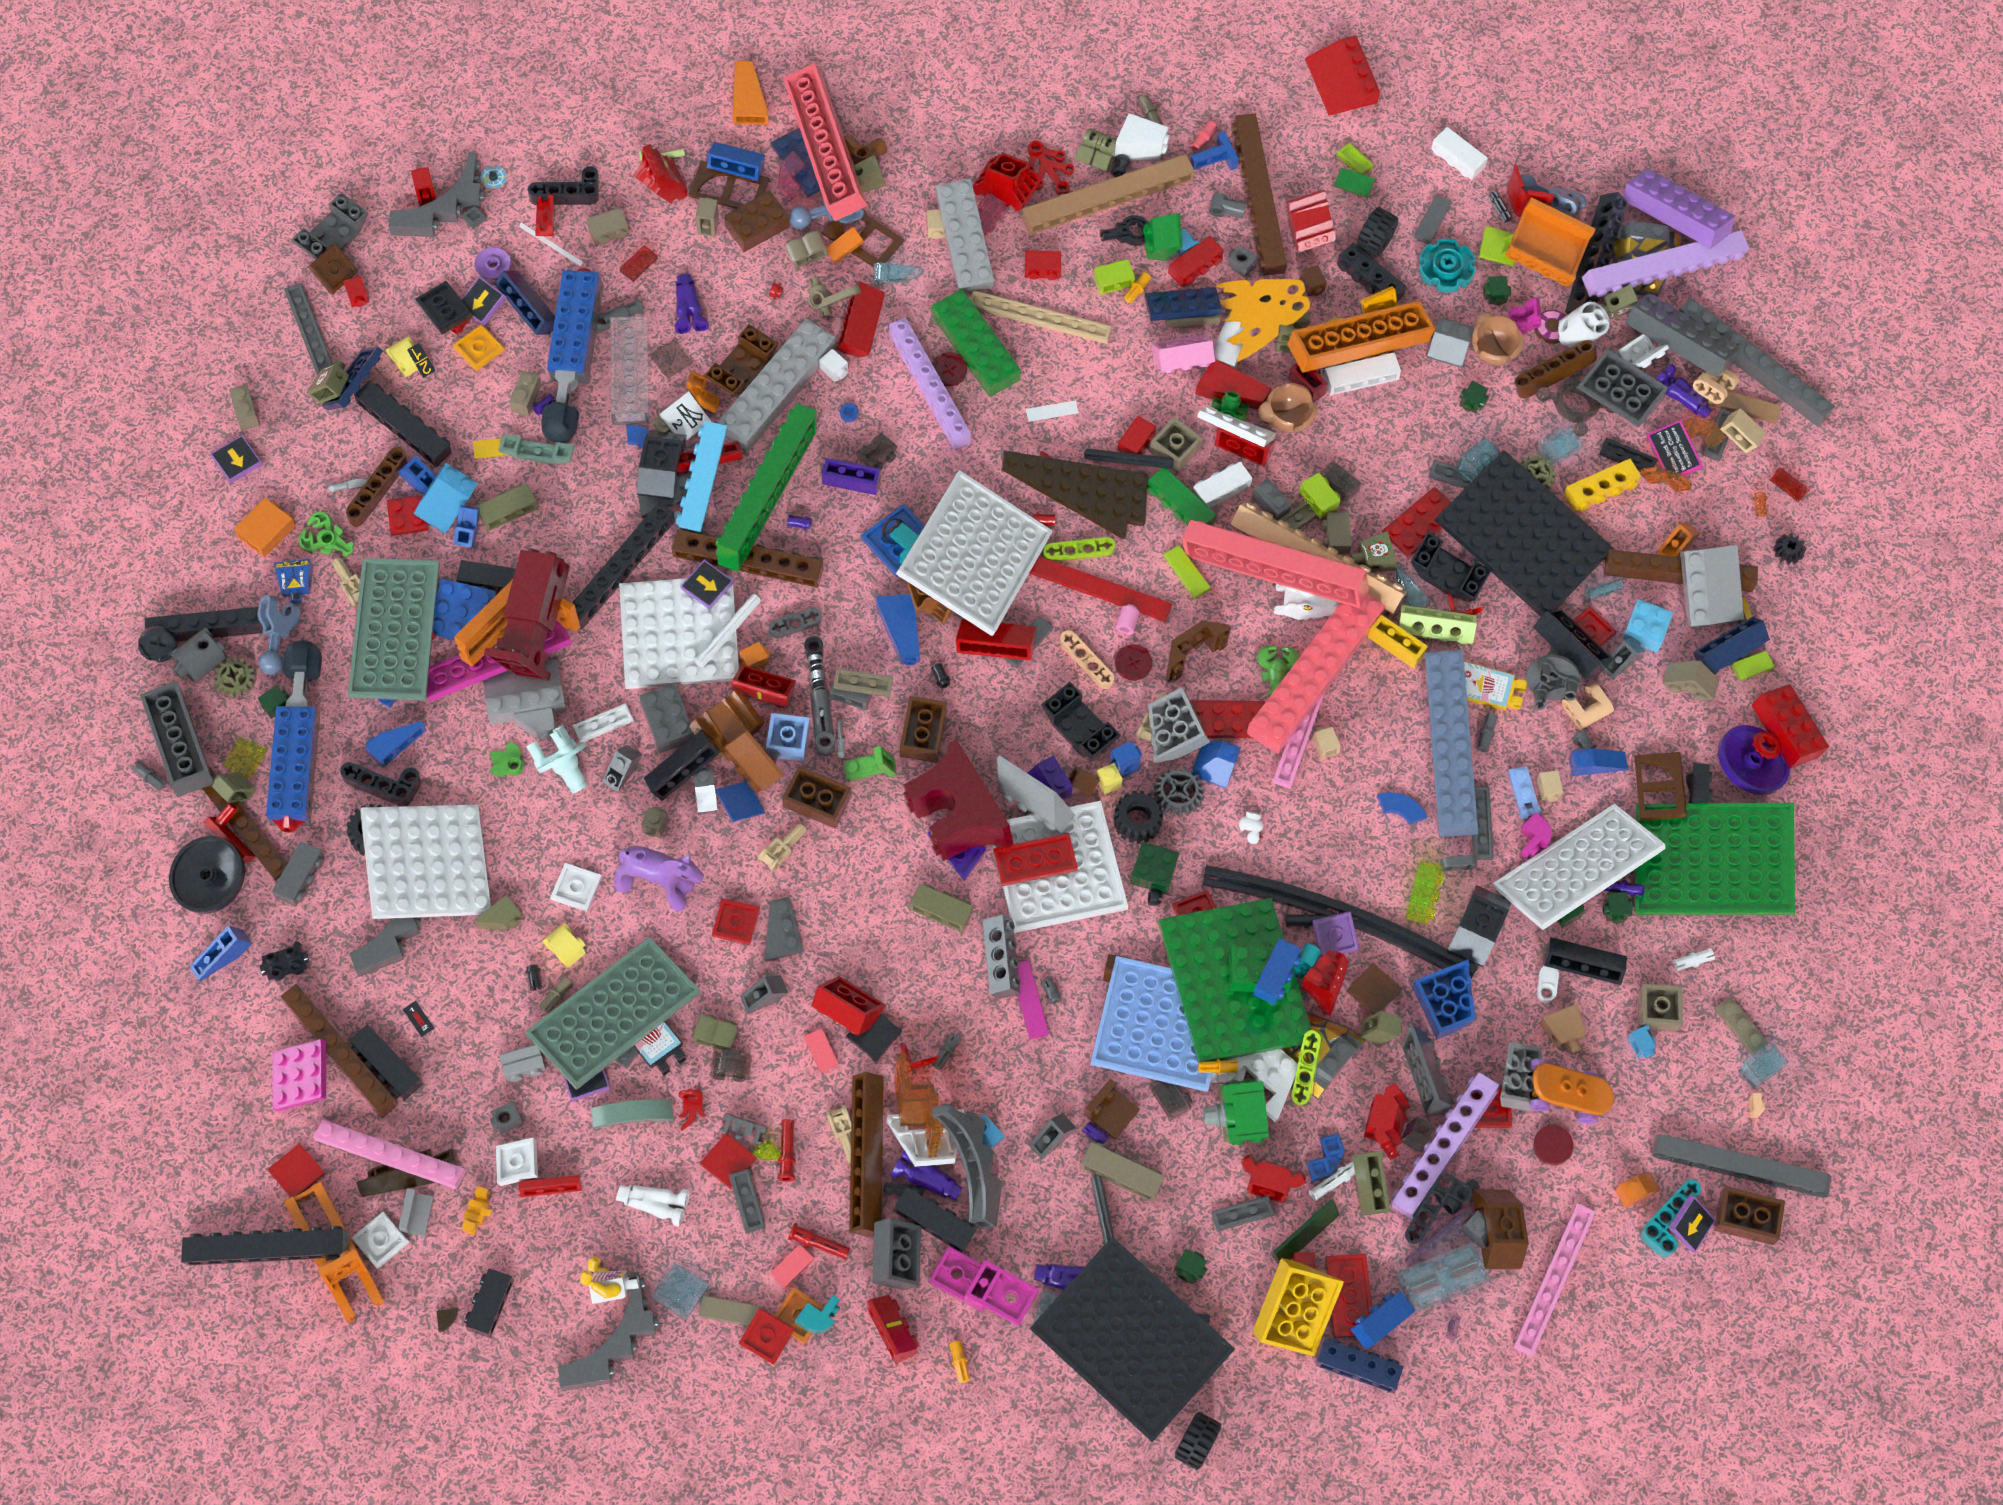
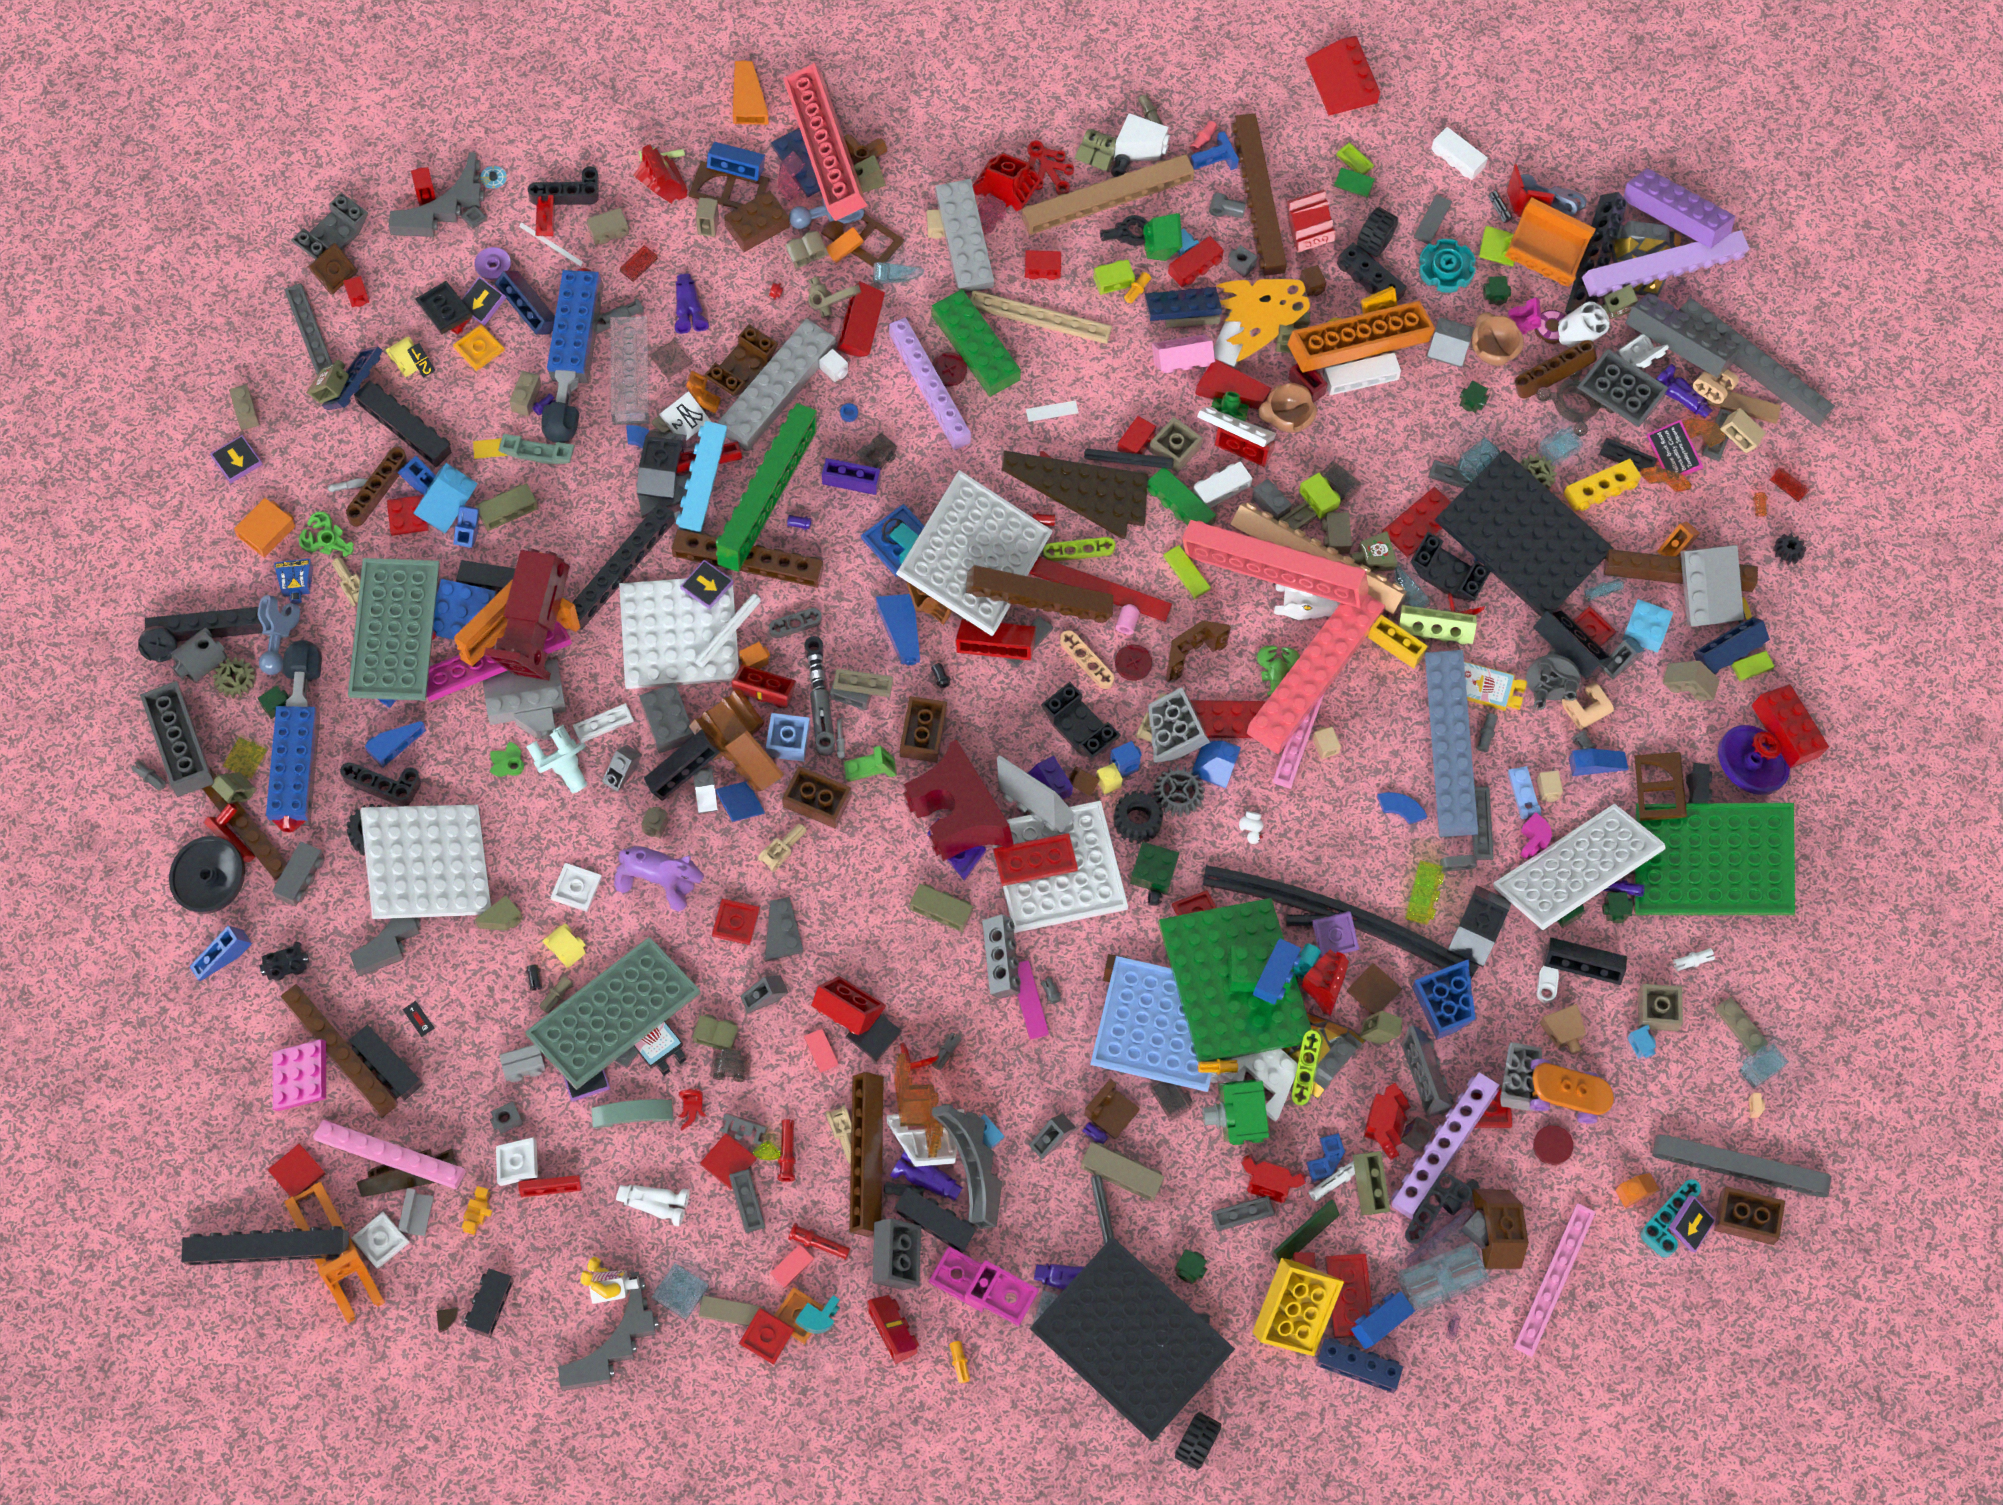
(1039, 594): none -> reddish brown brick

